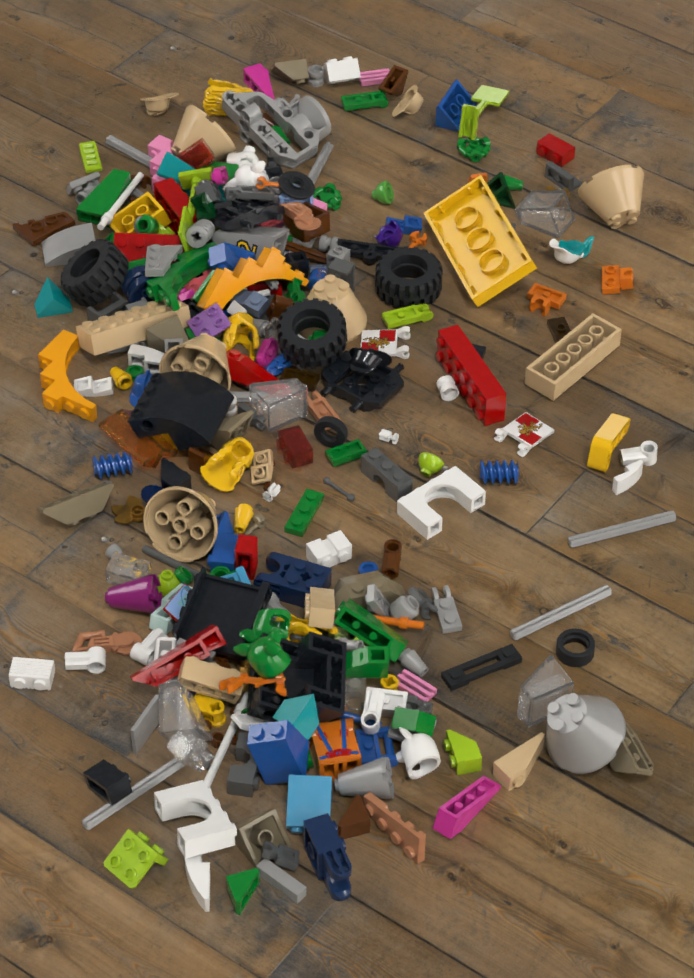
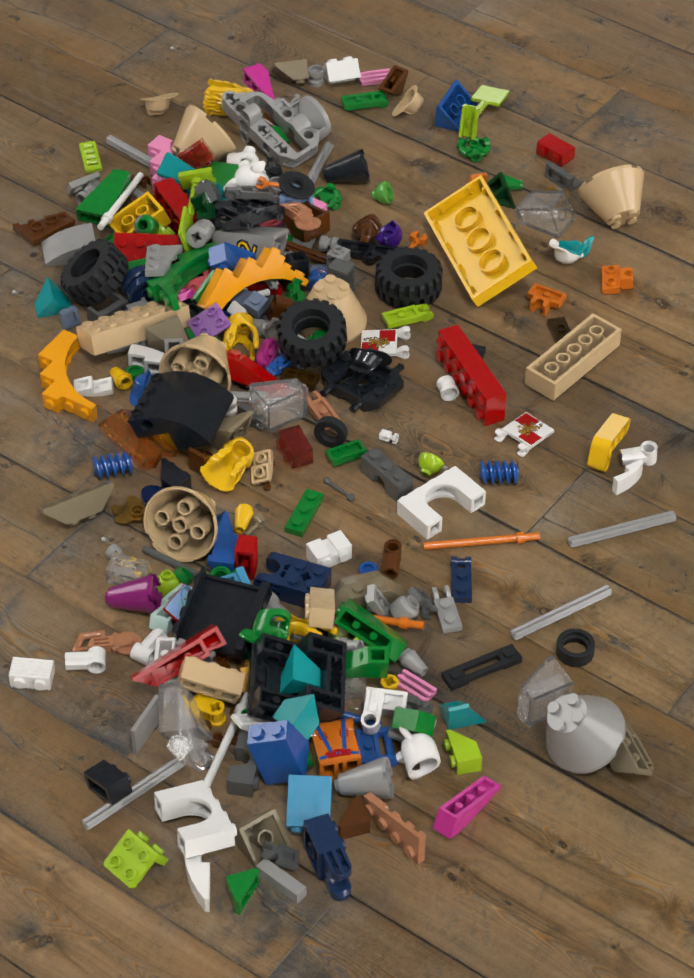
(69, 317): none -> sand blue tile
(220, 175): dark pink plate -> none
(233, 683): orange piece -> none
(265, 655): green piece -> none
(272, 492): white piece -> none
(299, 672): none -> teal slope
(348, 169): none -> black cone
(366, 227): none -> reddish brown gear
(408, 224): blue slope -> none
(459, 715): none -> teal slope
(461, 579): none -> dark blue plate
(516, 765): tan slope -> none
(518, 537): none -> orange bar

